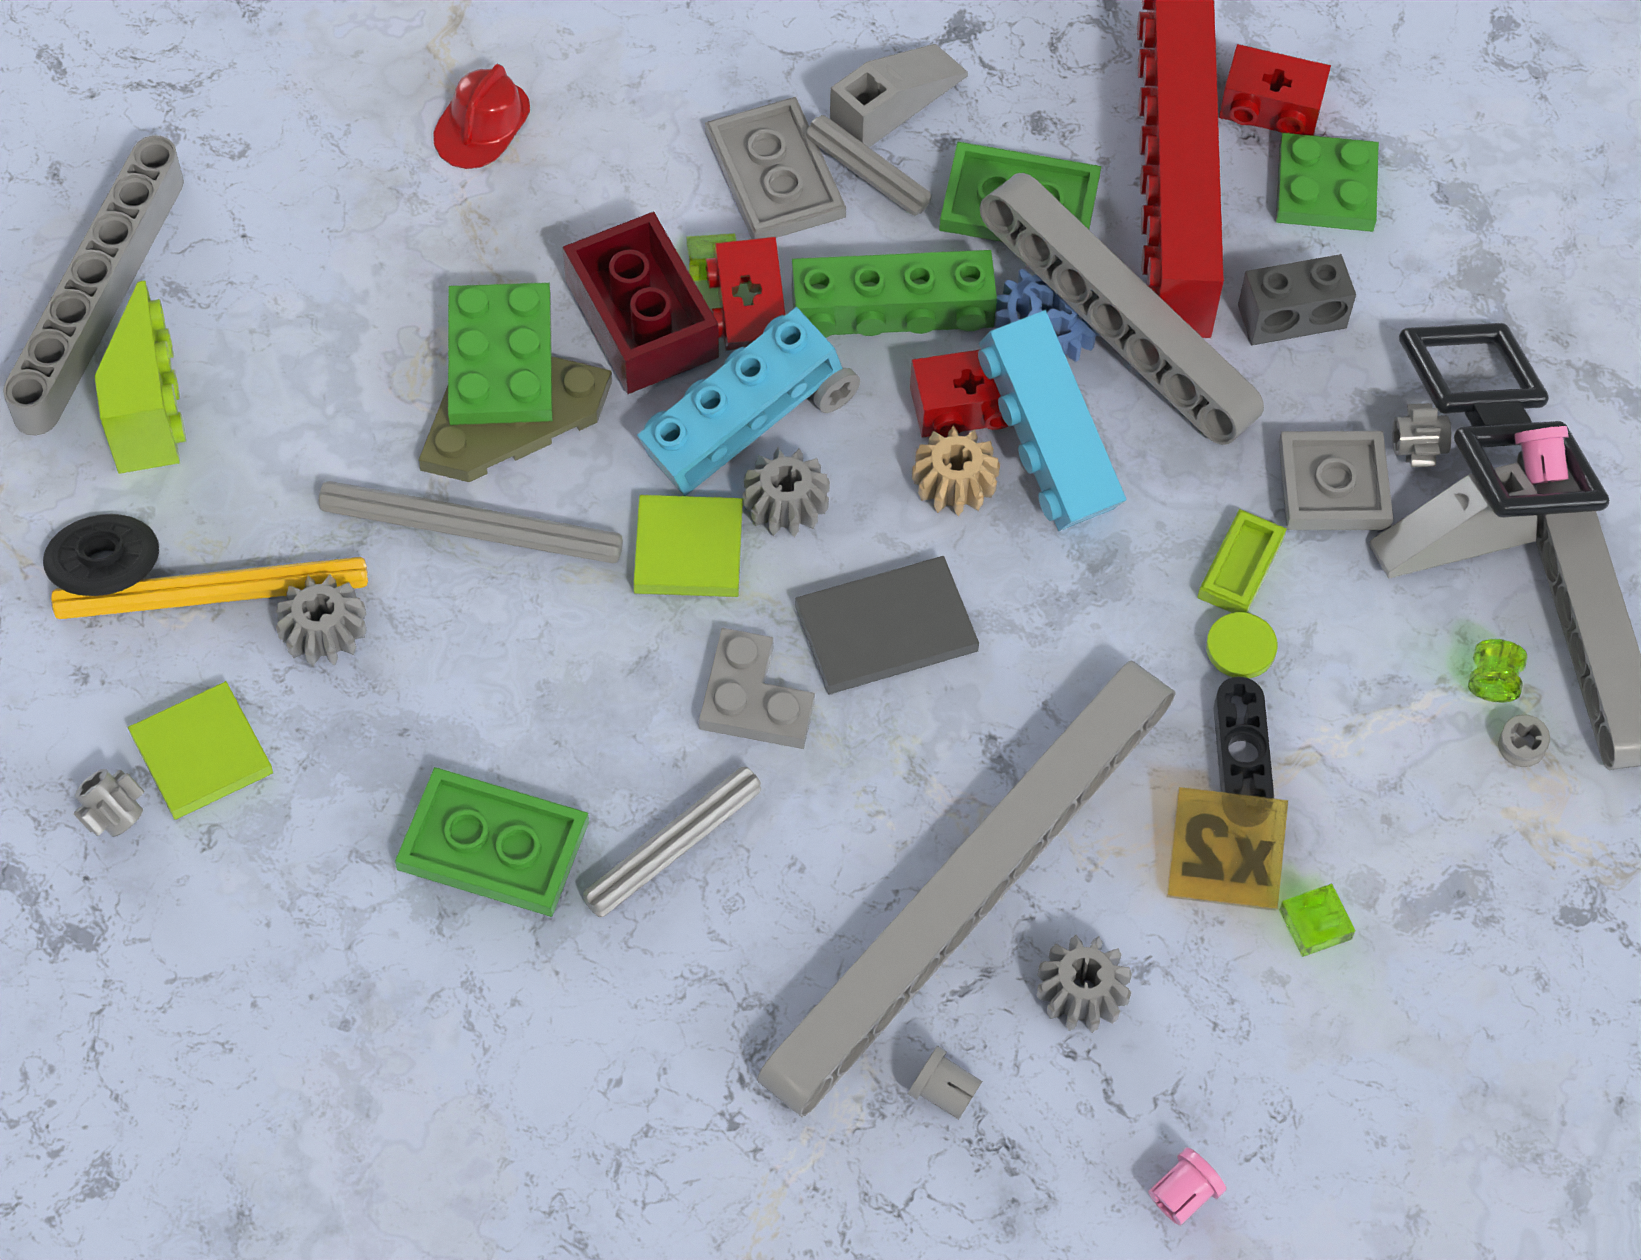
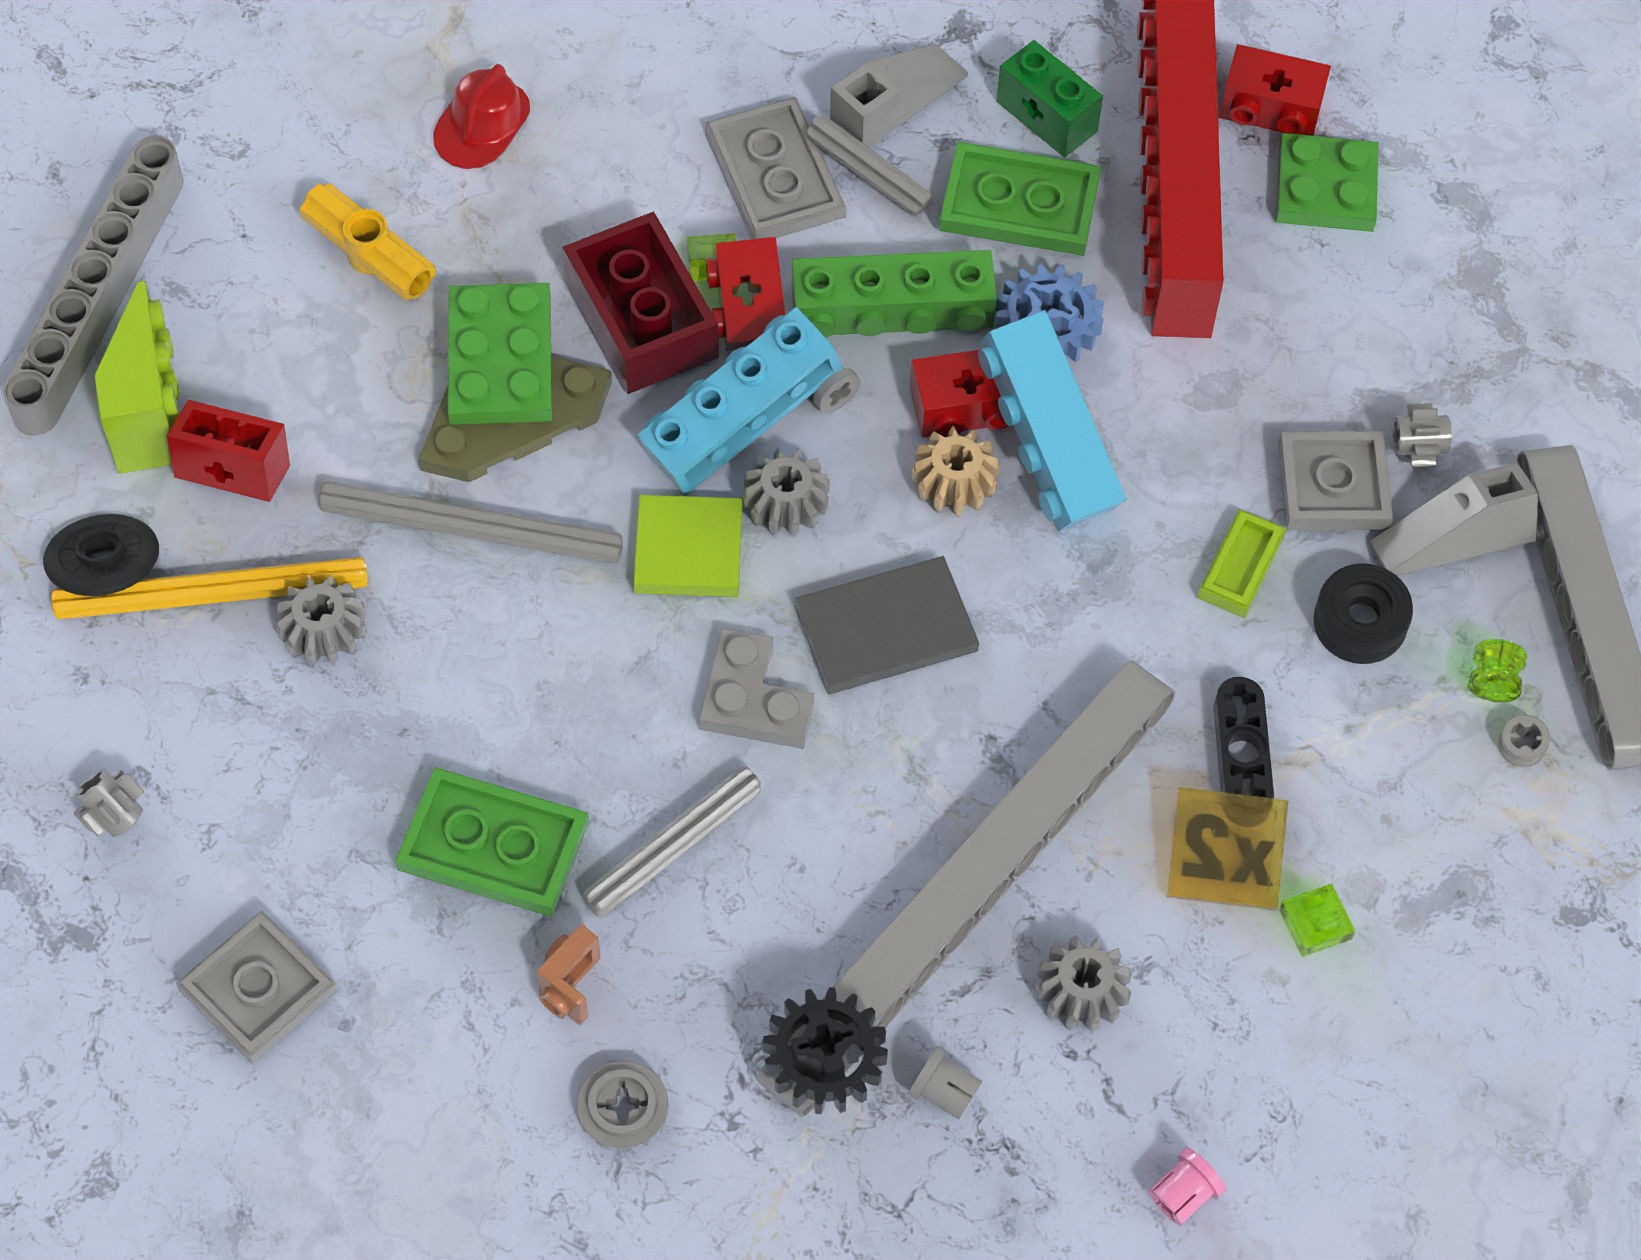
(200, 750): lime tile -> none
(228, 450): none -> red brick
(257, 987): none -> light grey plate
(384, 253): none -> yellow piece
(563, 968): none -> nougat bracket
(602, 1089): none -> light grey gear
(845, 1041): none -> black gear
(1049, 98): none -> green brick
(1122, 308): light grey beam -> none
(1241, 645): lime piece -> none
(1296, 299): dark grey brick -> none
(1369, 586): none -> black tyre
(1497, 417): black bar -> none
(1544, 454): bright pink bush -> none

